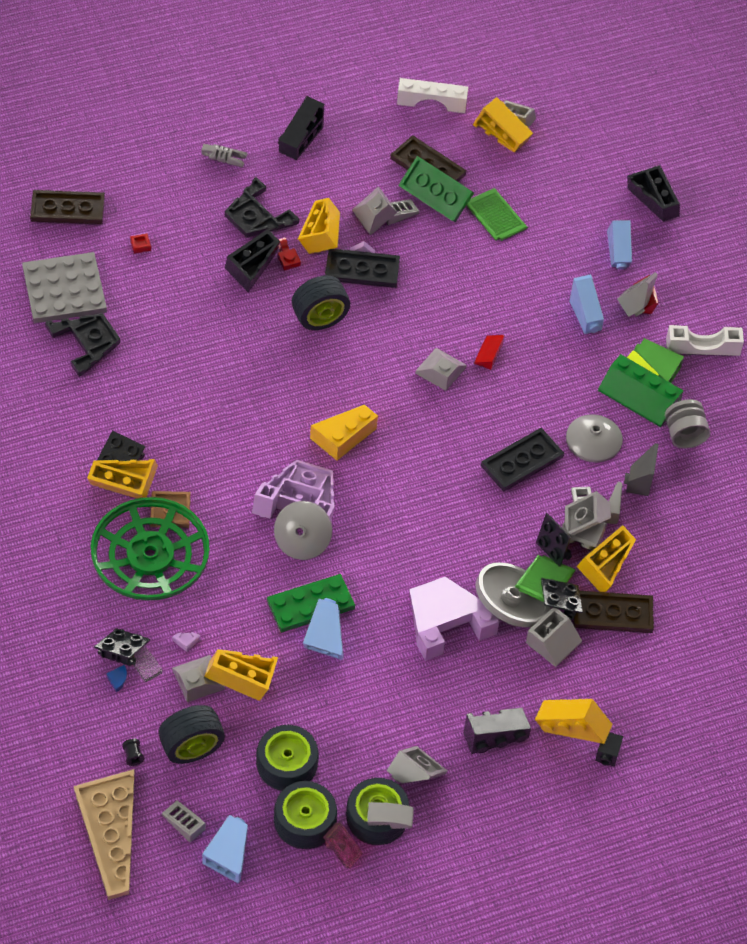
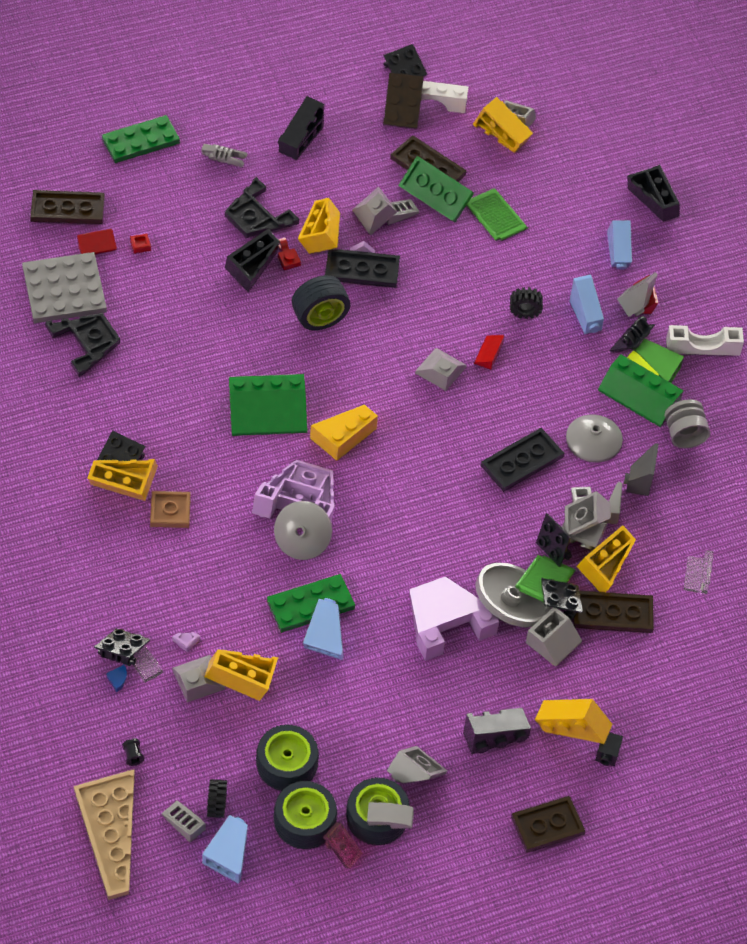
(97, 242): none -> red slope
(140, 139): none -> green plate
(147, 541): green dish -> none
(191, 734): black wheel -> none
(217, 798): none -> black tyre
(267, 404): none -> green slope
(403, 100): none -> dark brown plate
(405, 61): none -> black hinge
(526, 302): none -> black tyre
(548, 824): none -> dark brown plate
(633, 335): none -> black hinge
(698, 573): none -> clear panel

